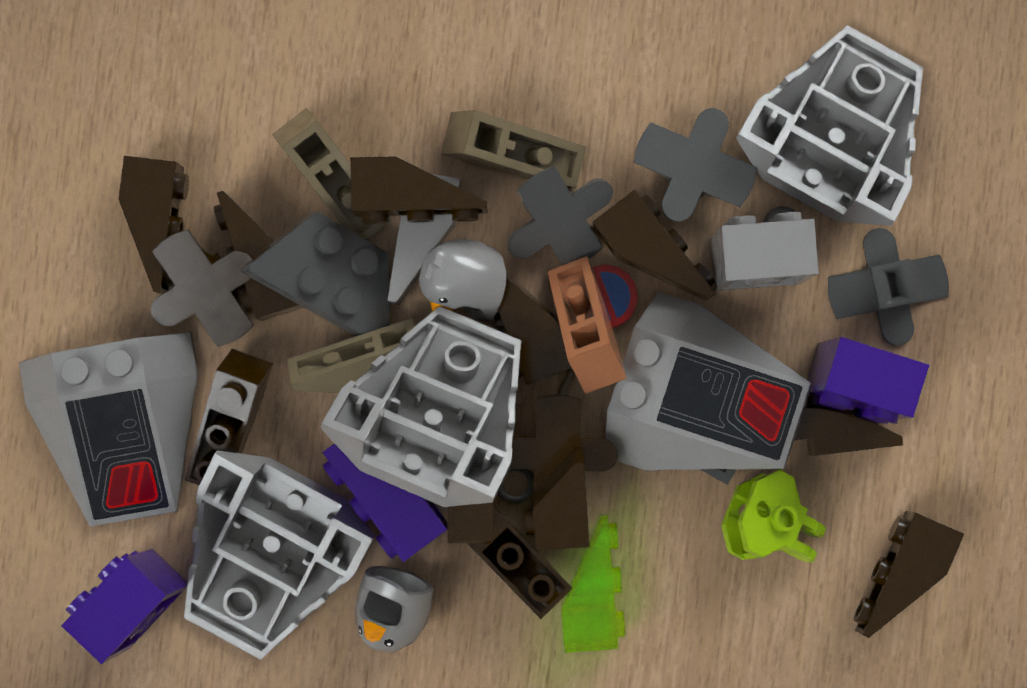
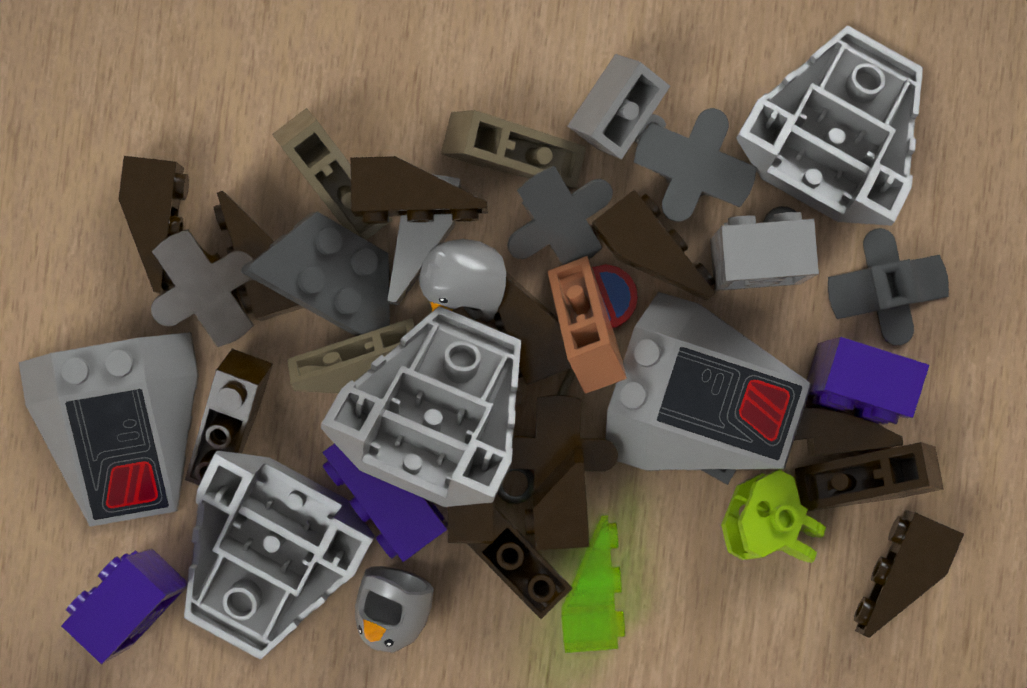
(620, 106): none -> light grey brick
(870, 477): none -> dark brown slope

